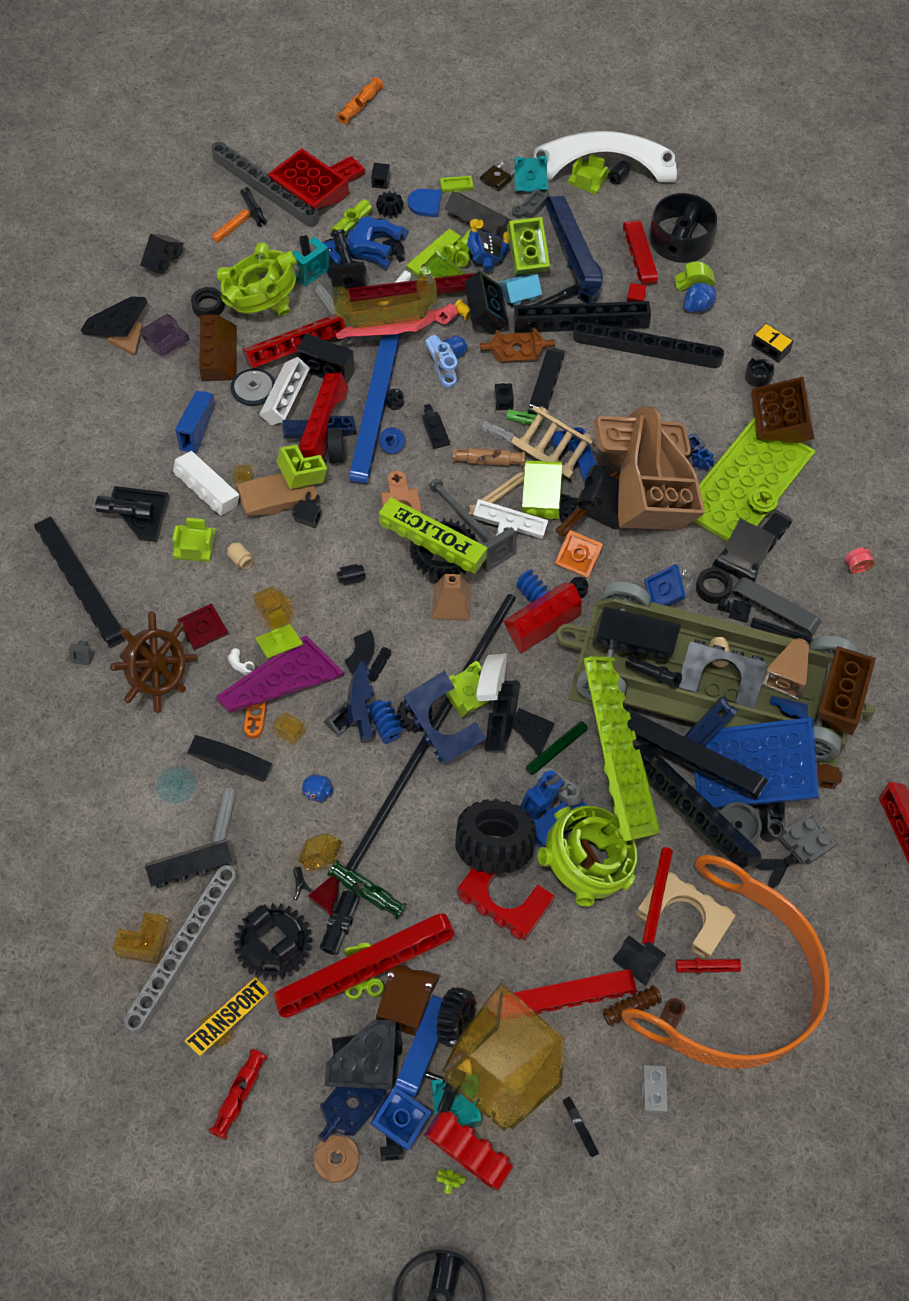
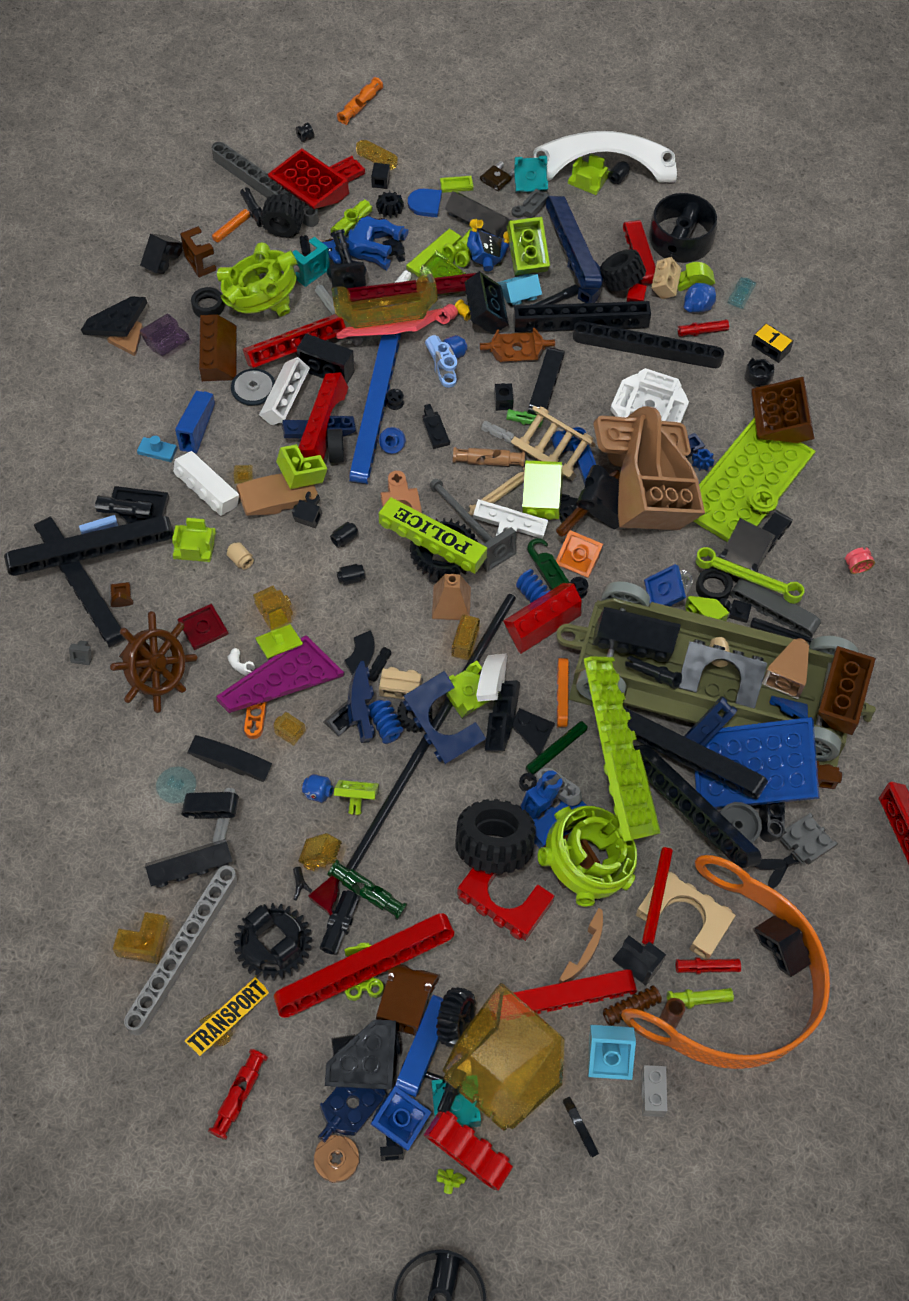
(88, 545): none -> black beam
(100, 524): none -> light blue tile
(121, 595): none -> reddish brown tile
(155, 448): none -> dark azure tile
(195, 254): none -> reddish brown panel
(210, 805): none -> black beam
(282, 216): none -> black tyre
(304, 132): none -> black wheel
(344, 534): none -> black brick
(356, 791): none -> lime tile
(371, 151): none -> clear yellow plate
(398, 683): none -> tan brick
(465, 637): none -> clear yellow brick
(530, 777): none -> black bush
(547, 565): none -> dark green plate
(562, 692): none -> orange beam
(595, 928): none -> medium nougat slope
(611, 1052): none -> medium azure slope
(623, 270): none -> black tyre
(651, 390): none -> white piece
(666, 278): none -> tan brick
(702, 997): none -> lime pin
(706, 607): none -> lime slope
(707, 327): none -> red pin
(742, 292): none -> clear light blue slope
(749, 575): none -> lime piece
(785, 943): none -> black brick

